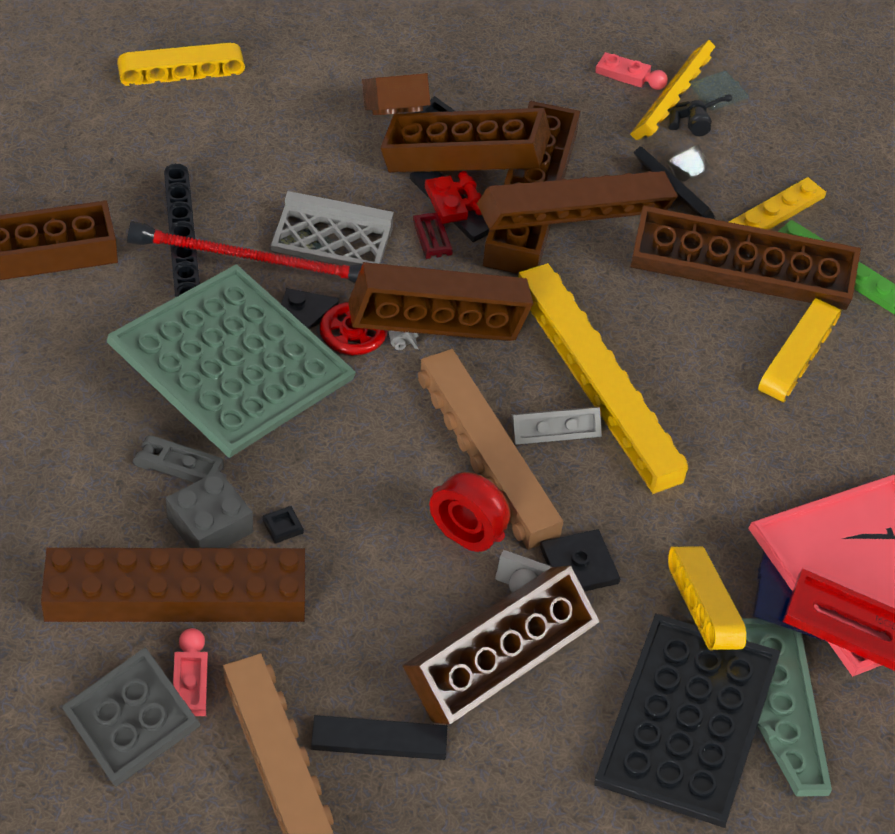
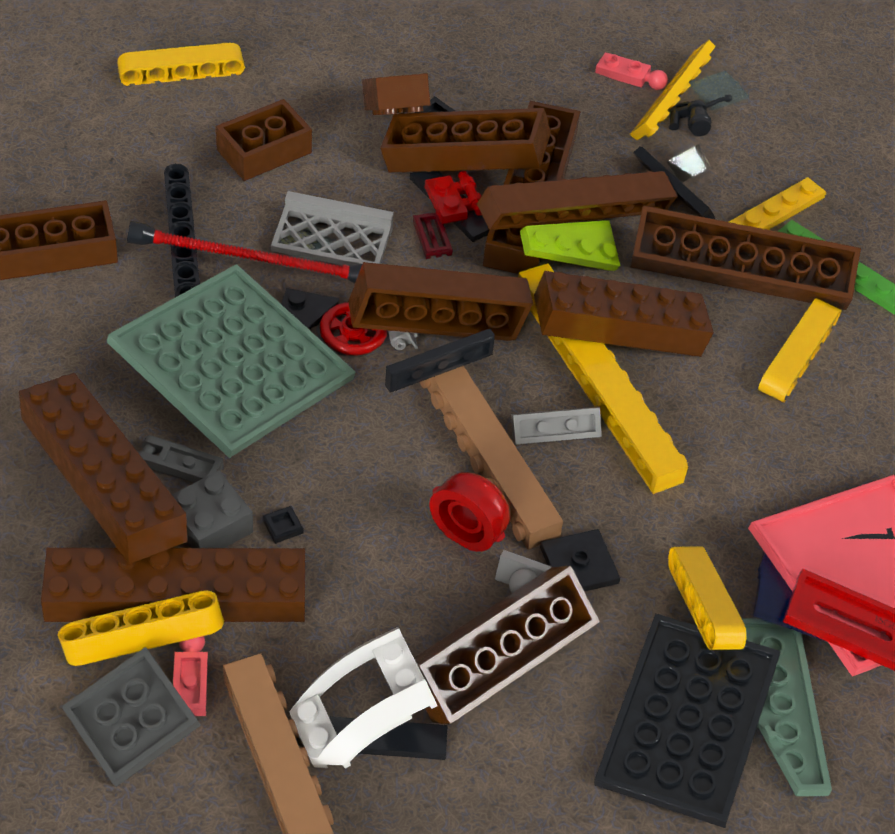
(103, 468): none -> reddish brown brick
(141, 627): none -> yellow beam
(263, 139): none -> reddish brown brick
(409, 696): none -> white wedge
(439, 360): none -> black tile
(573, 243): none -> lime wing
(622, 314): none -> reddish brown brick

